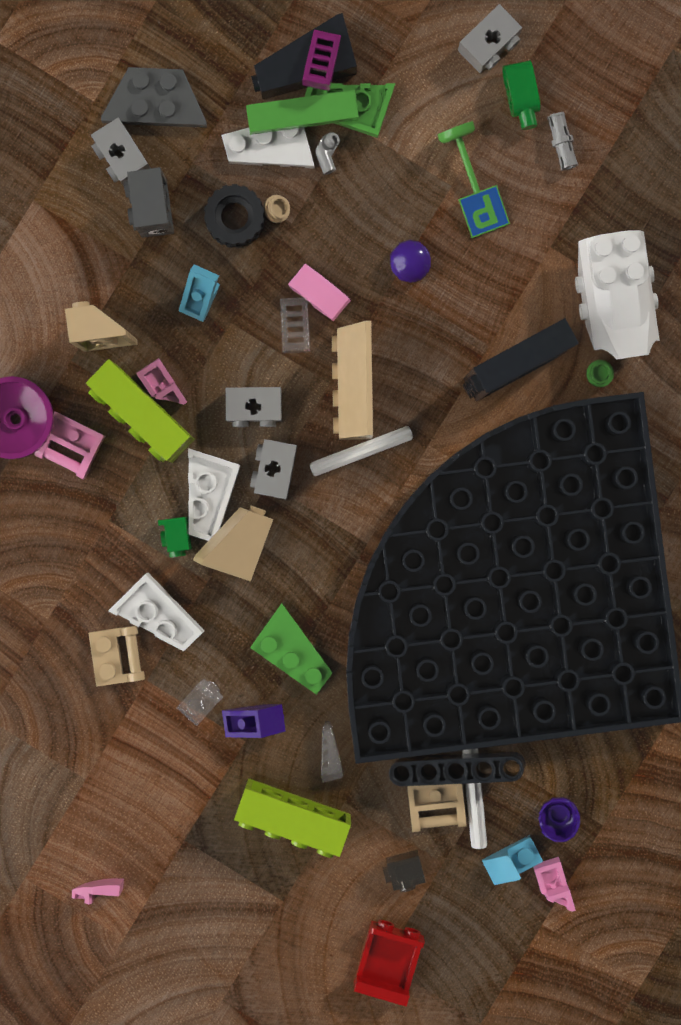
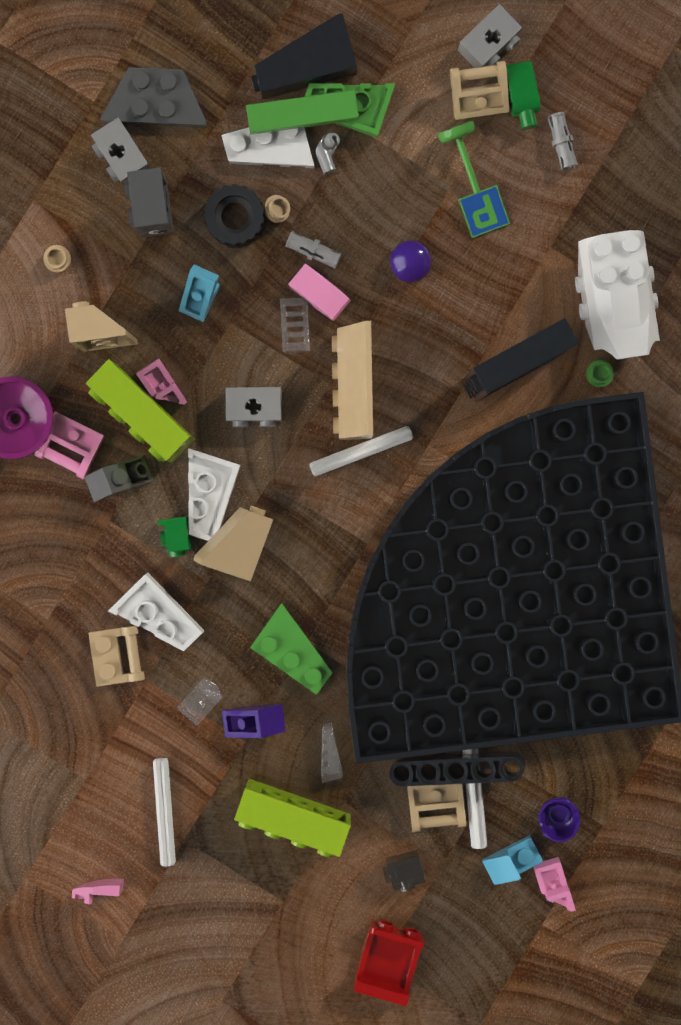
(57, 258): none -> tan plate
(118, 478): none -> dark grey slope
(164, 812): none -> white axle
(279, 484): light grey brick -> none
(313, 249): none -> light grey pin
(317, 81): magenta slope -> none
(481, 99): none -> tan plate

